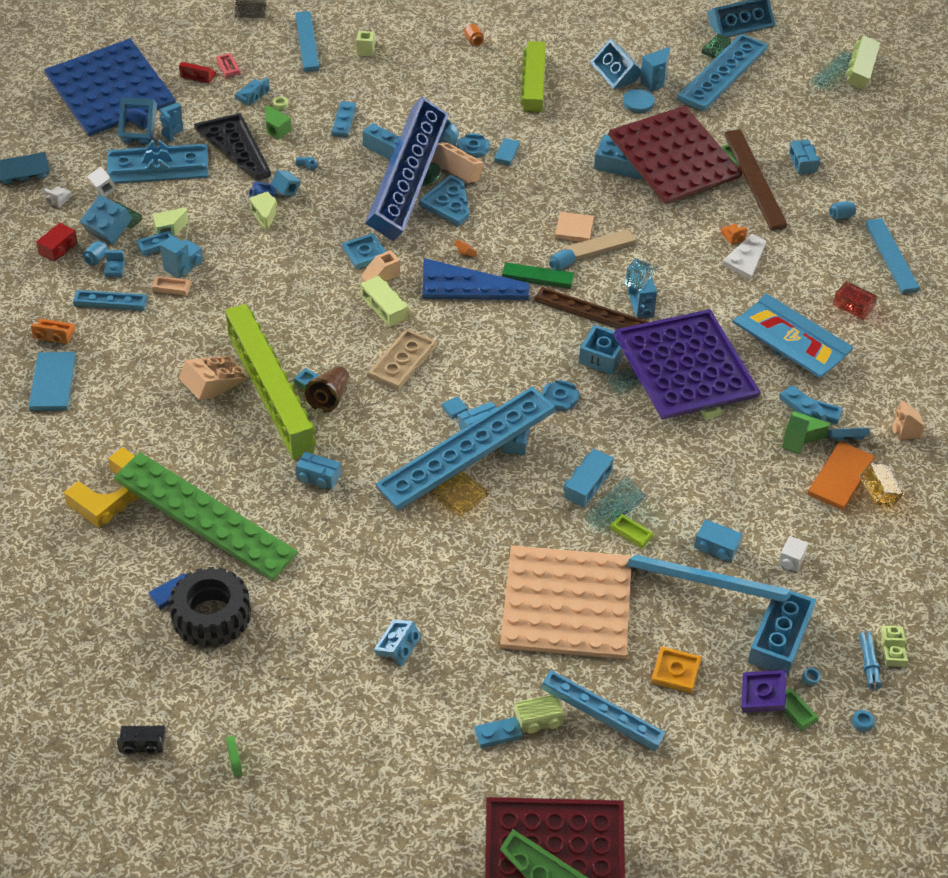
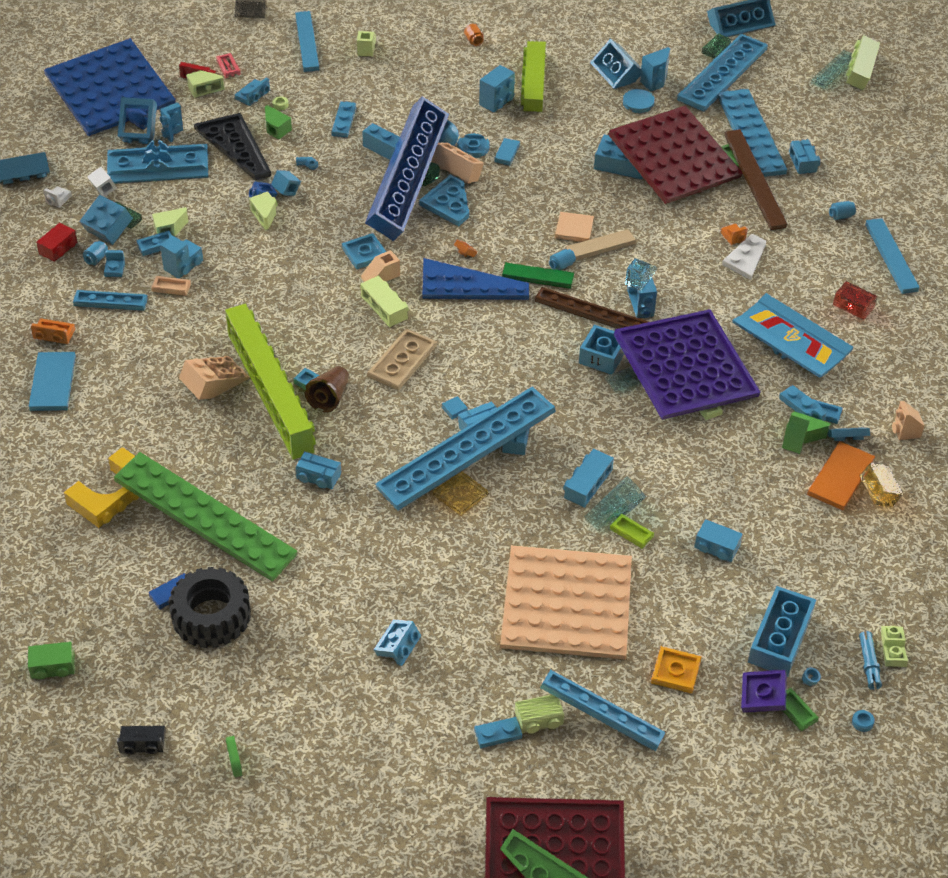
(51, 660): none -> bright green brick
(204, 83): none -> yellowish green slope
(496, 88): none -> dark azure brick
(561, 400): dark azure tile -> none
(710, 578): dark azure tile -> none
(744, 115): none -> dark azure plate
(793, 554): white brick -> none

